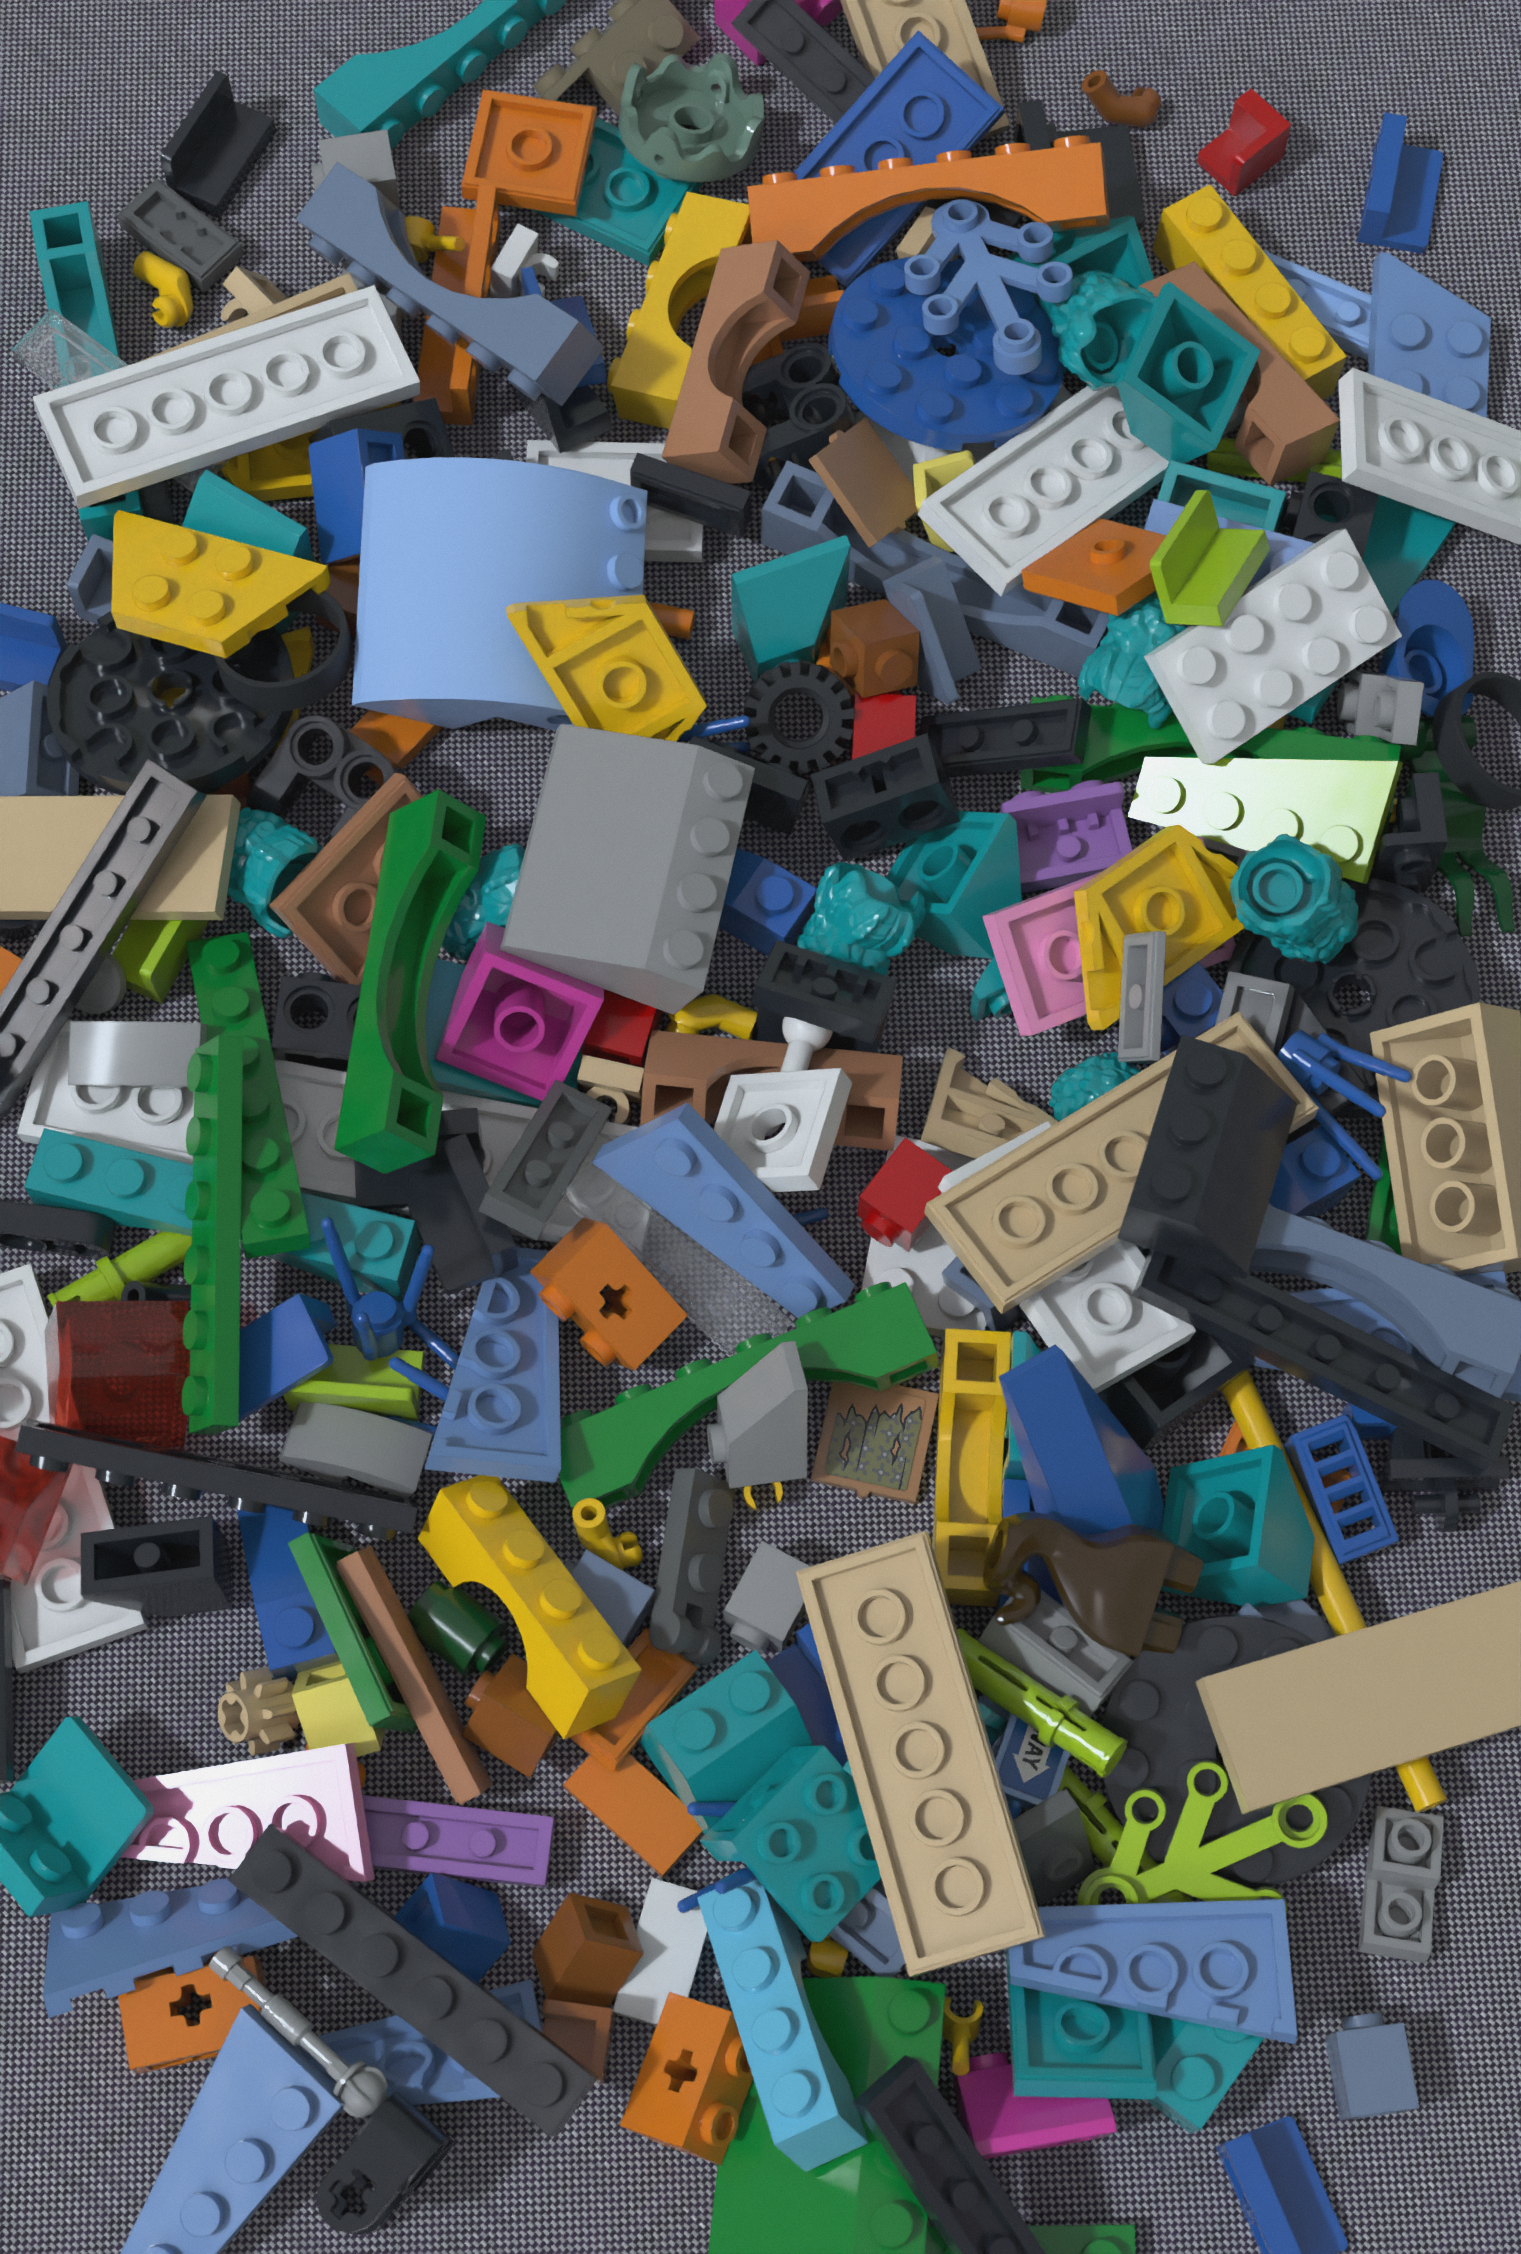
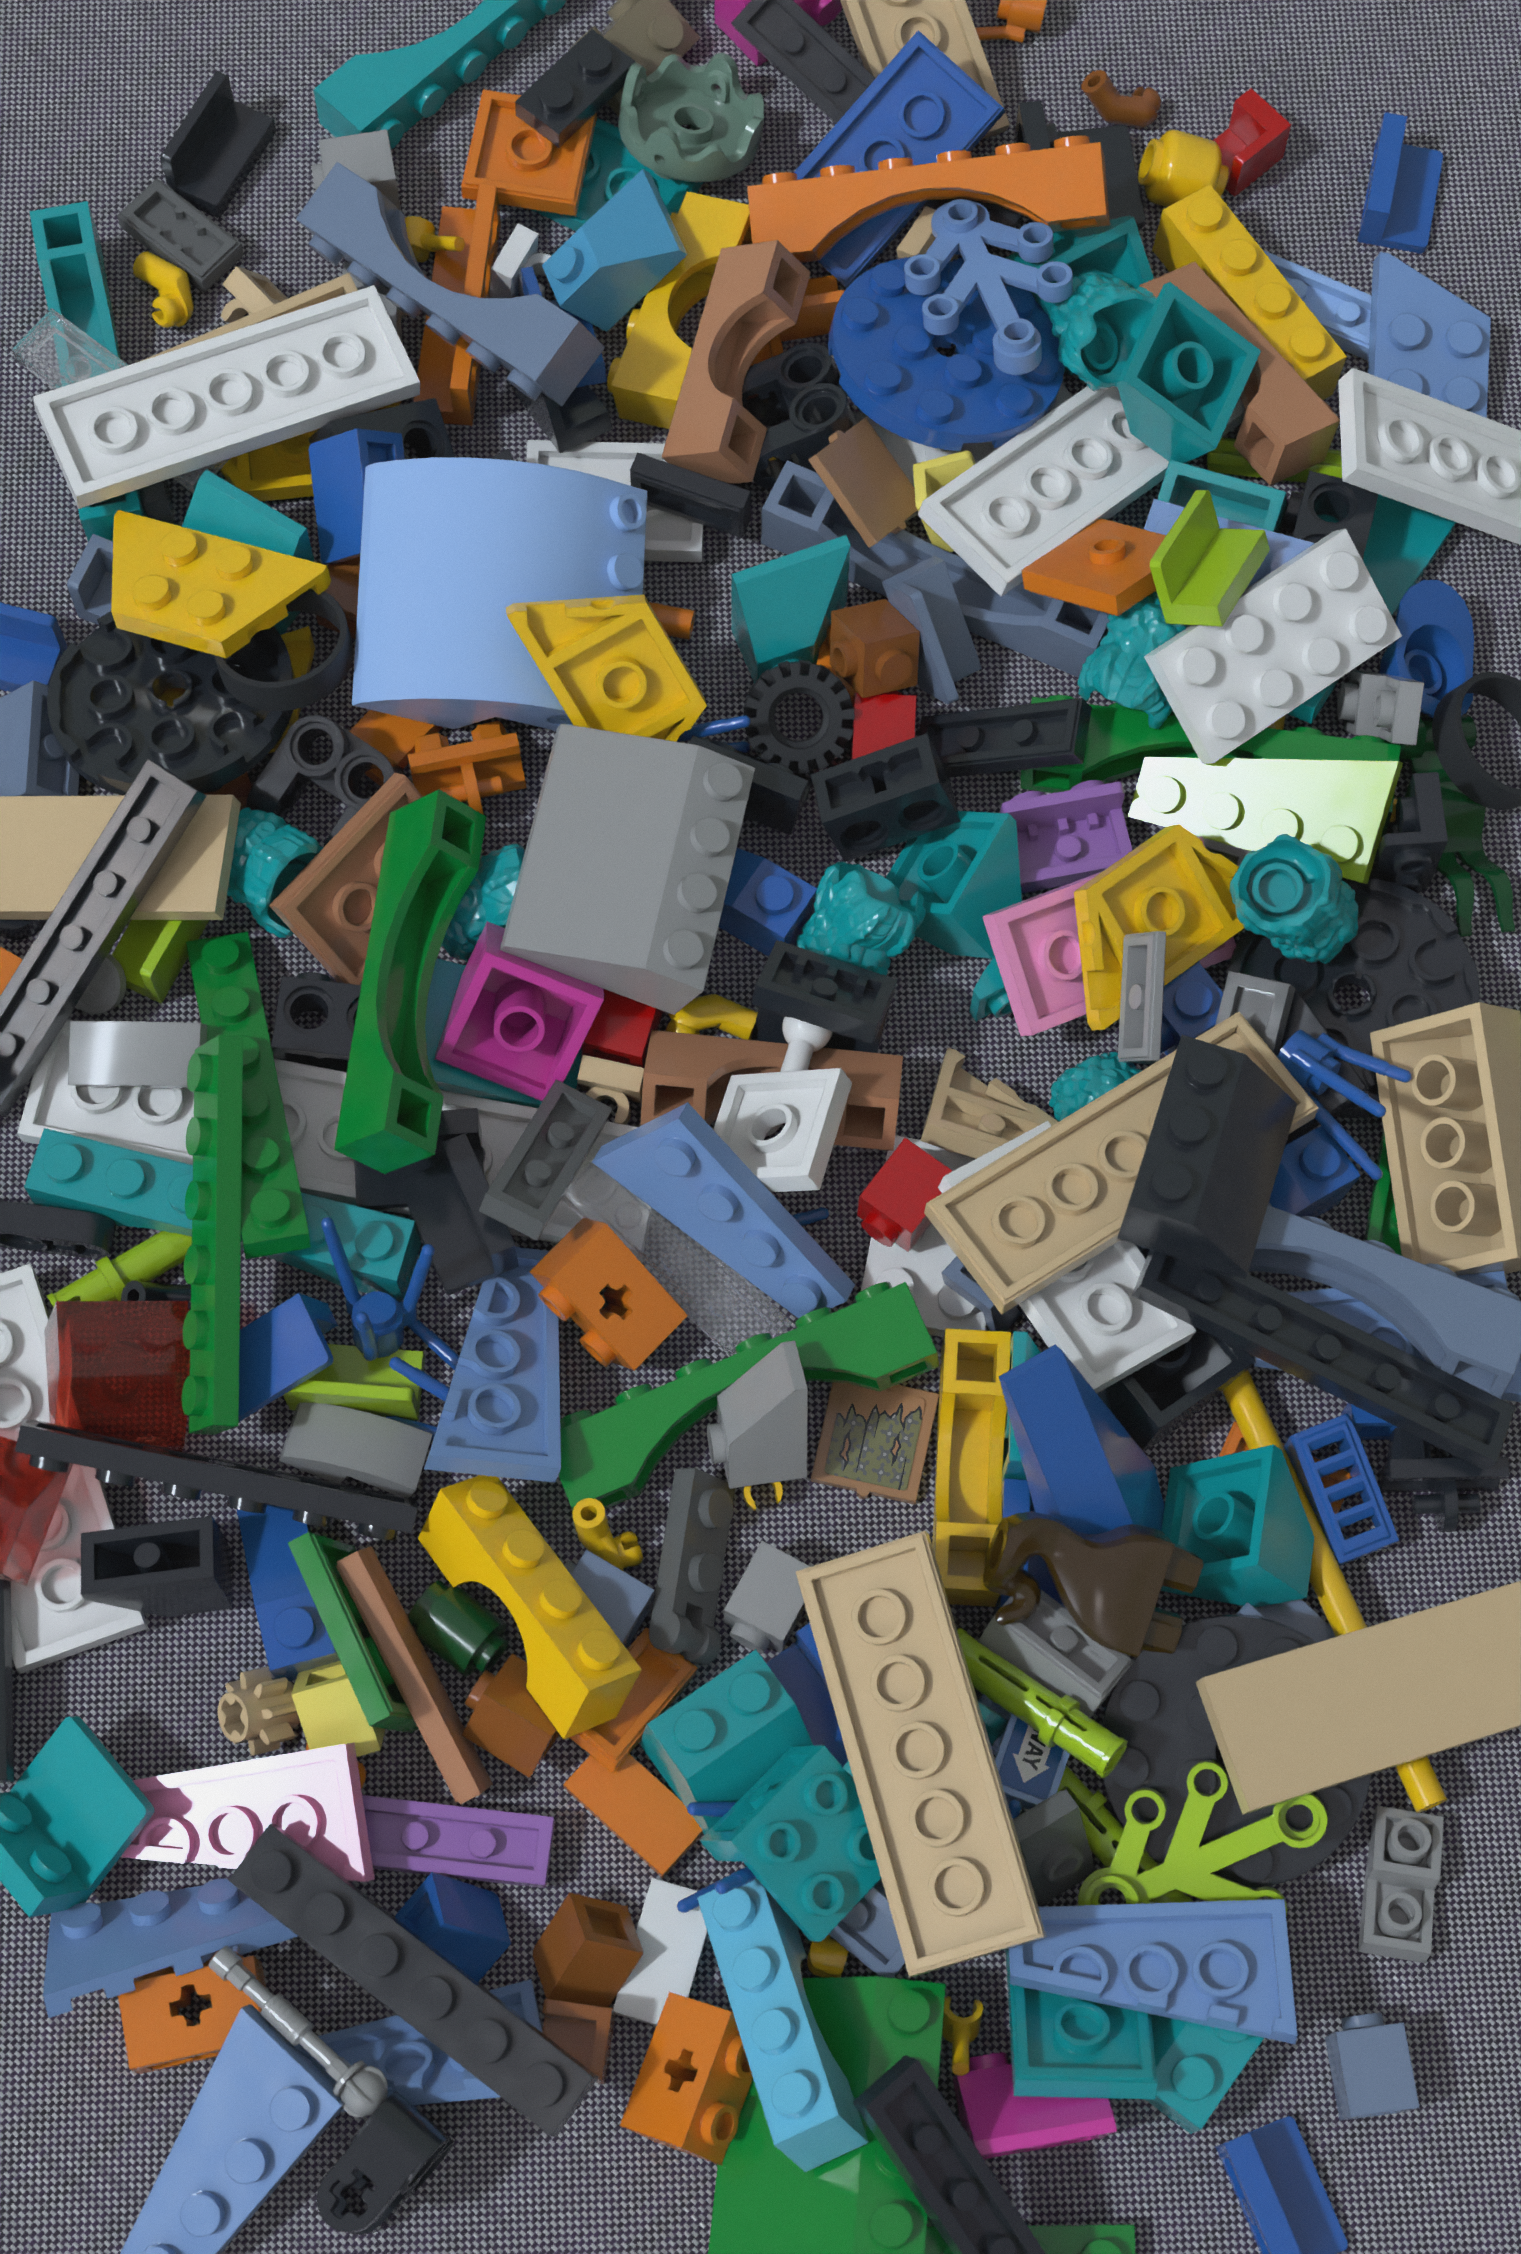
(469, 769): none -> orange hips
(574, 88): none -> black plate
(616, 255): none -> dark azure slope
(1180, 166): none -> yellow head

